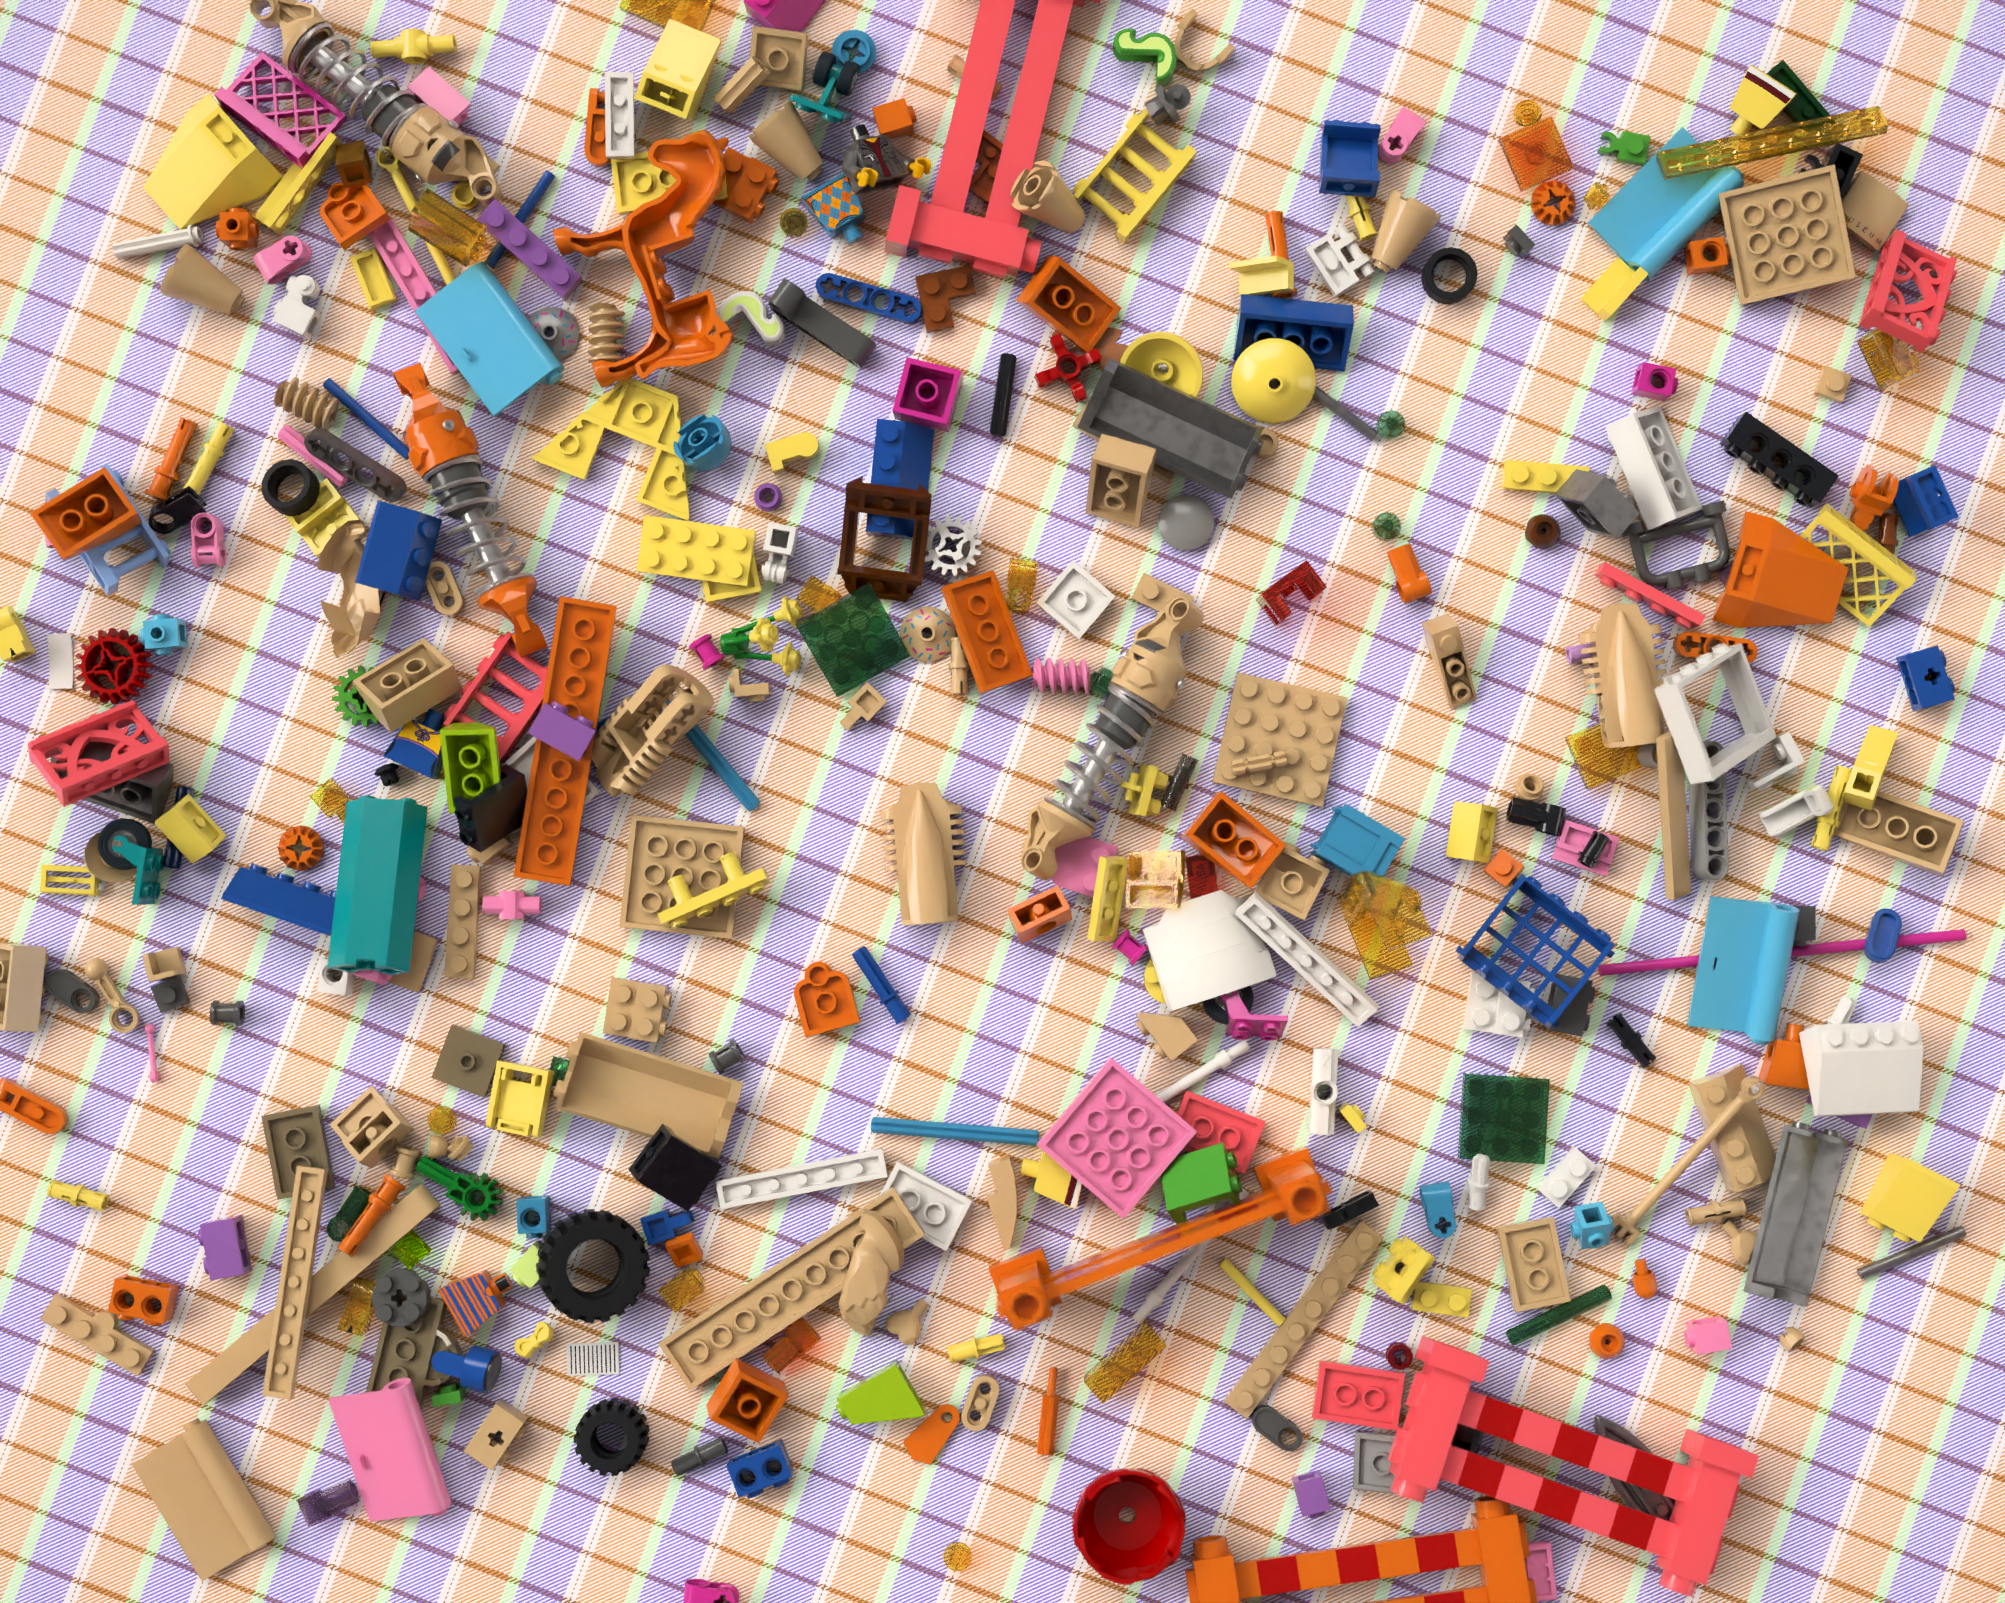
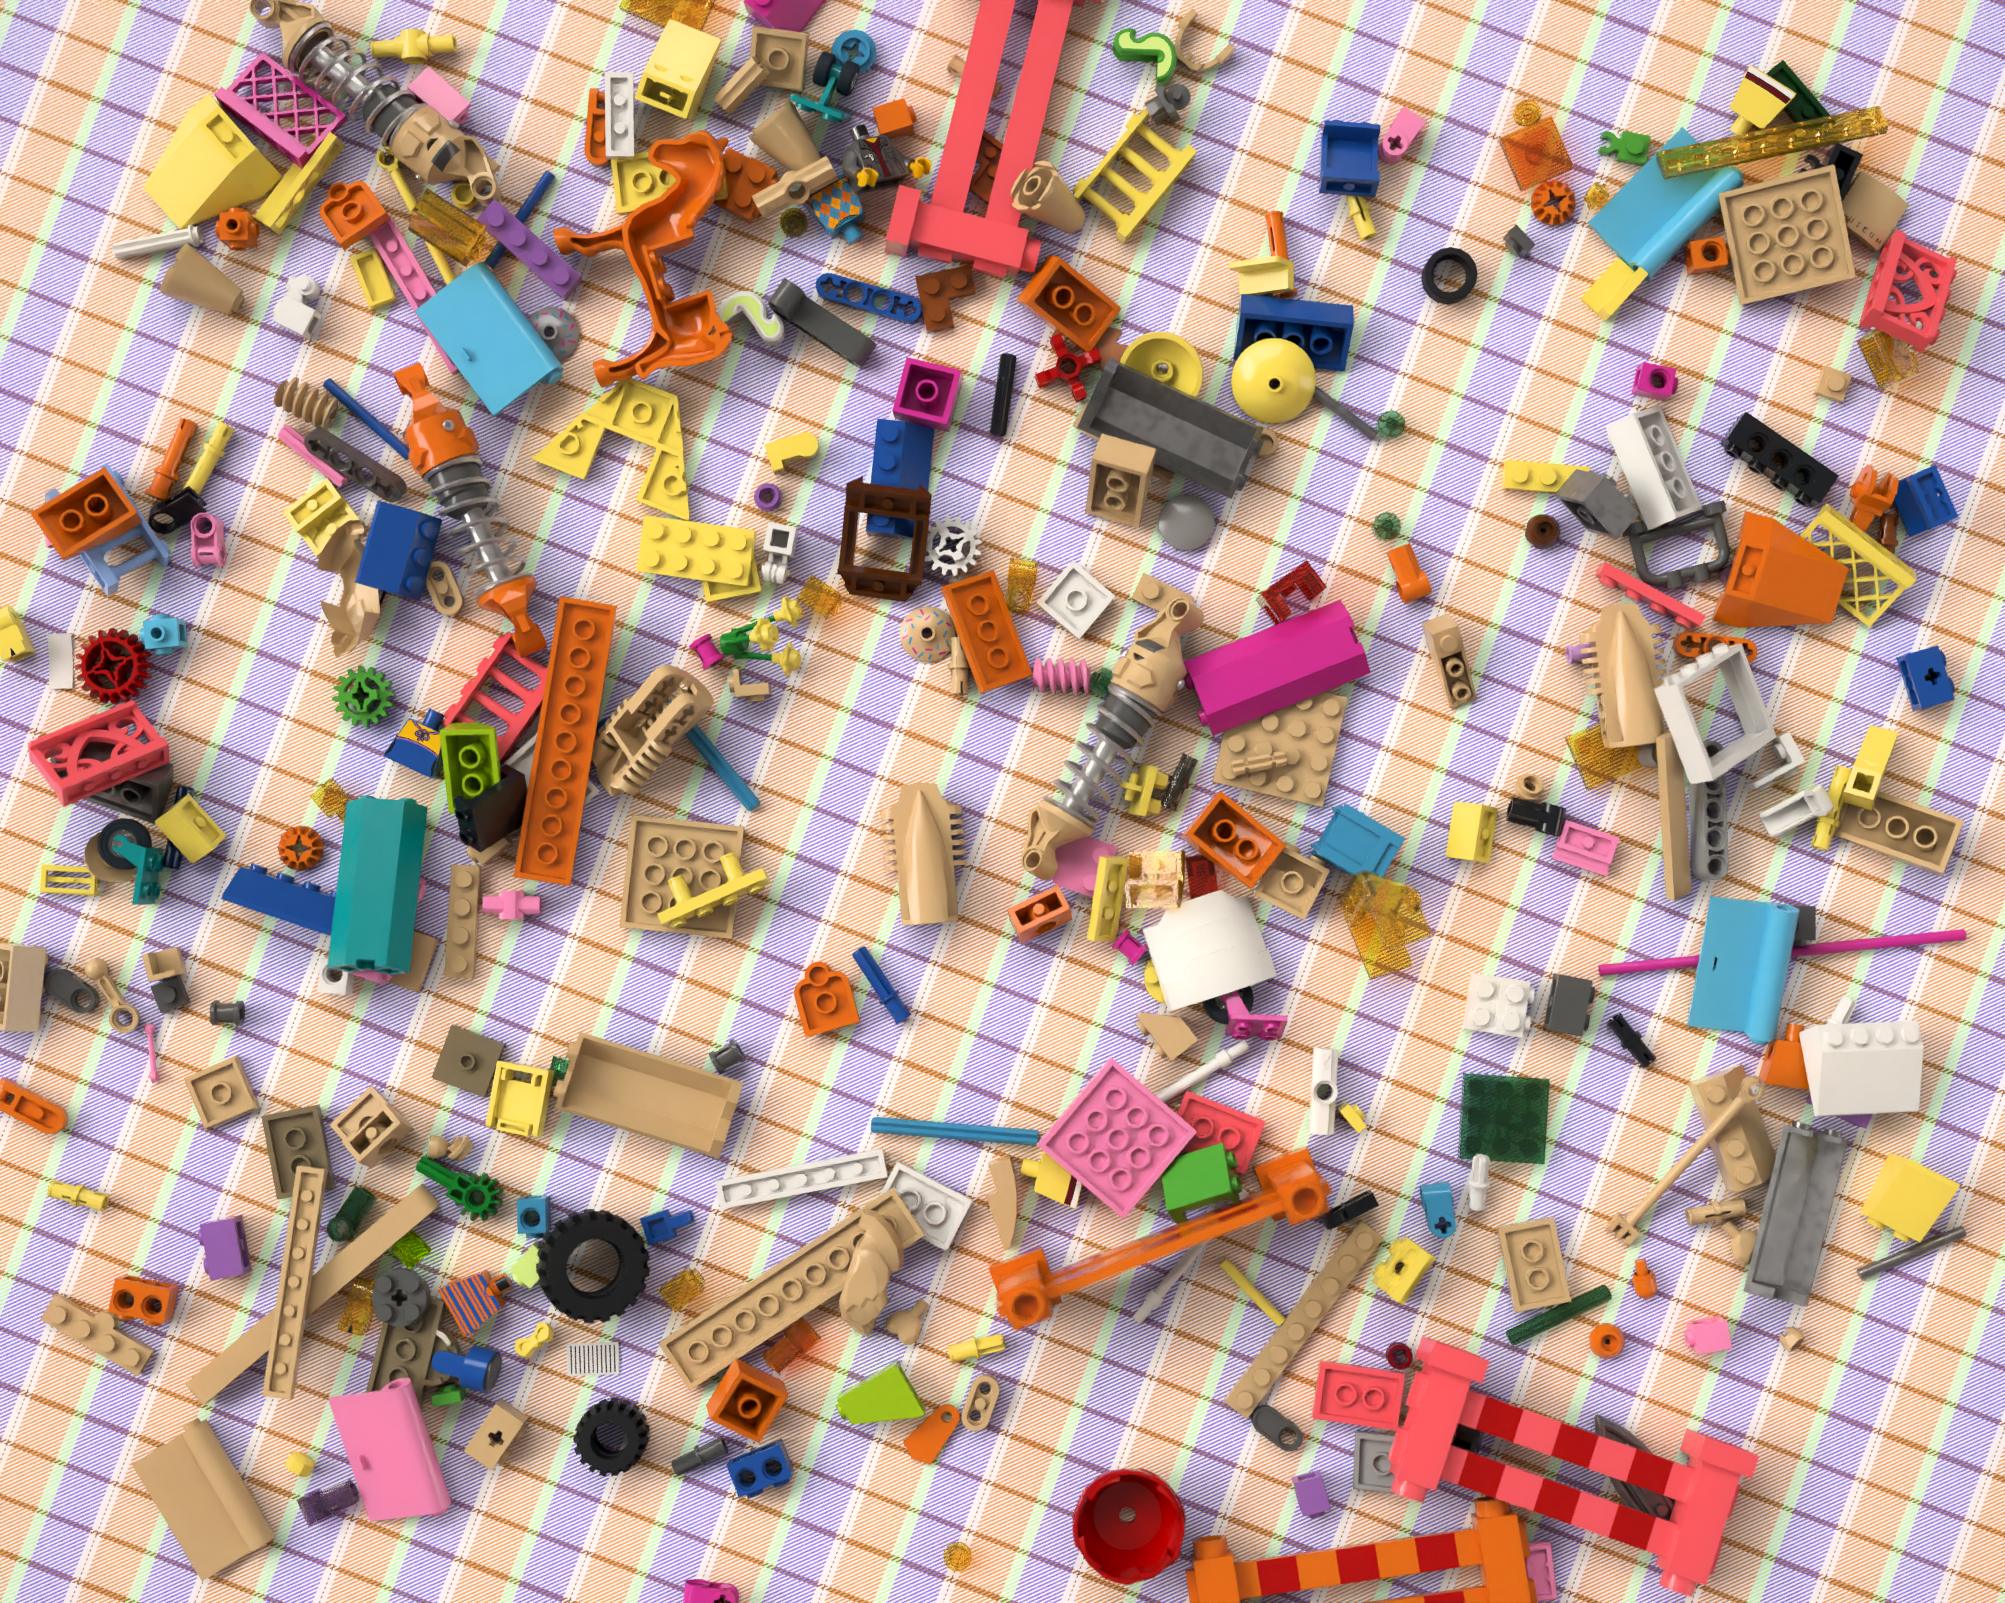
(221, 1092): none -> tan tile
(277, 474): black tyre -> none
(278, 260): bright pink piece -> none
(300, 1464): none -> light yellow tile
(354, 164): pearl gold brick -> none
(378, 1204): orange pin -> none
(388, 774): black piece -> none
(404, 1161): tan bush -> none
(408, 684): tan slope -> none
(442, 1120): clear yellow plate -> none
(562, 730): medium lavender brick -> none
(604, 332): tan piece -> none
(637, 1009): tan plate -> none
(674, 1168): black panel -> none
(684, 1249): orange plate -> none
(703, 443): dark azure cylinder -> none
(811, 179): none -> tan piece
(853, 639): clear green plate -> none
(865, 704): tan plate -> none
(1048, 1416): orange axle -> none
(1124, 1361): clear yellow brick -> none
(1276, 667): none -> dark pink panel
(1306, 959): white plate -> none
(1332, 264): white plate -> none
(1401, 230): tan cone -> none
(1441, 1299): light yellow plate -> none
(1504, 869): orange plate -> none
(1508, 984): blue window -> none
(1566, 1177): white plate -> none
(1591, 1225): medium azure brick -> none
(1593, 850): black pin -> none
(1882, 935): blue tile -> none

